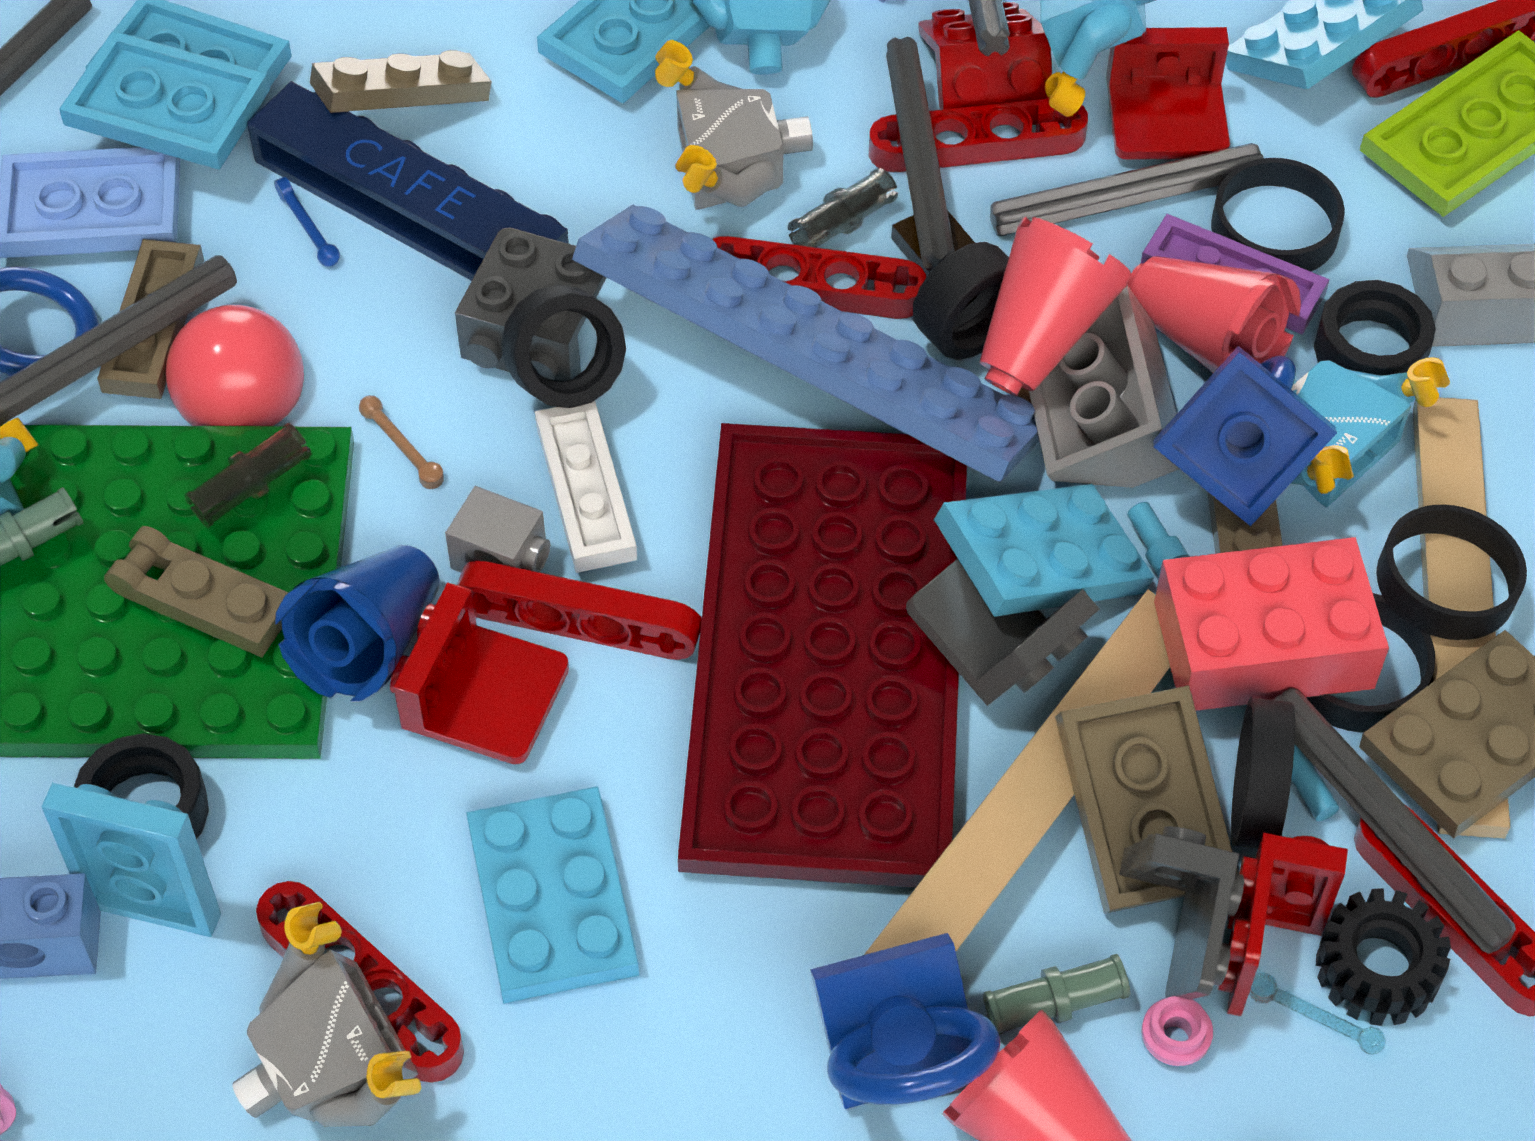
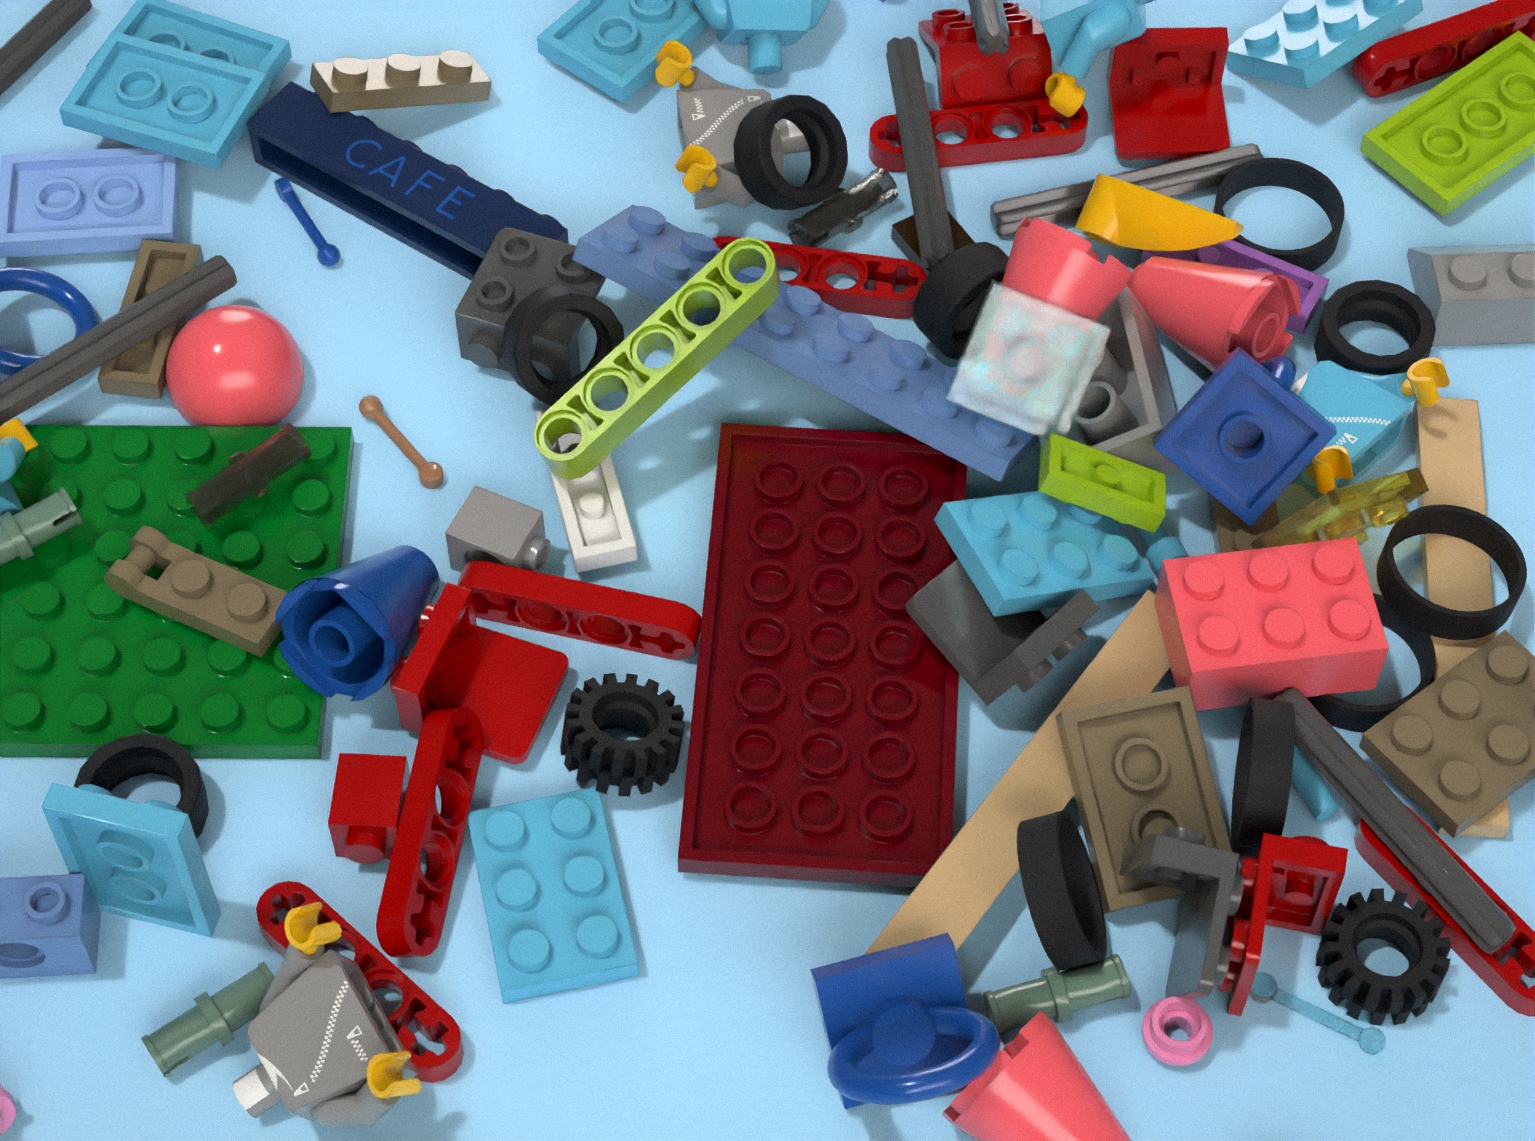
(209, 1021): none -> sand green pin
(367, 805): none -> red brick
(416, 905): none -> red beam
(616, 760): none -> black tyre
(665, 329): none -> lime beam
(823, 137): none -> black tyre
(1027, 361): none -> clear light blue plate
(1061, 890): none -> black tyre
(1102, 483): none -> lime plate
(1146, 220): none -> yellow piece
(1349, 511): none -> clear yellow plate

